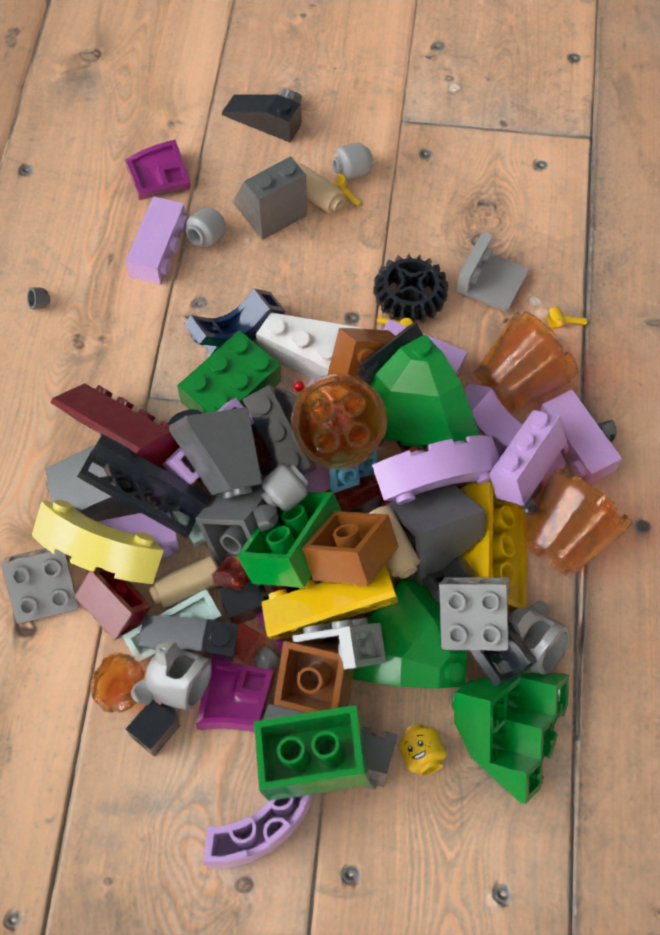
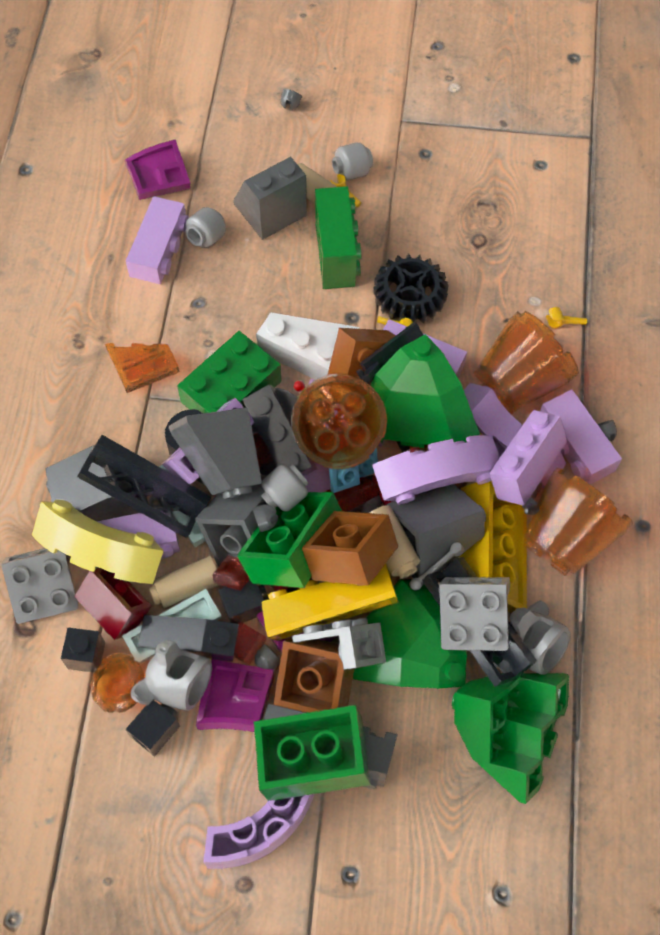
(37, 298): dark grey hinge -> none
(82, 649): none -> black brick
(119, 422): dark red slope -> none
(142, 364): none -> clear orange wing
(246, 317): dark blue arch -> none
(266, 113): black slope -> none
(337, 237): none -> green brick
(422, 749): yellow head -> none
(455, 550): none -> light grey hinge
(490, 277): light grey bracket -> none

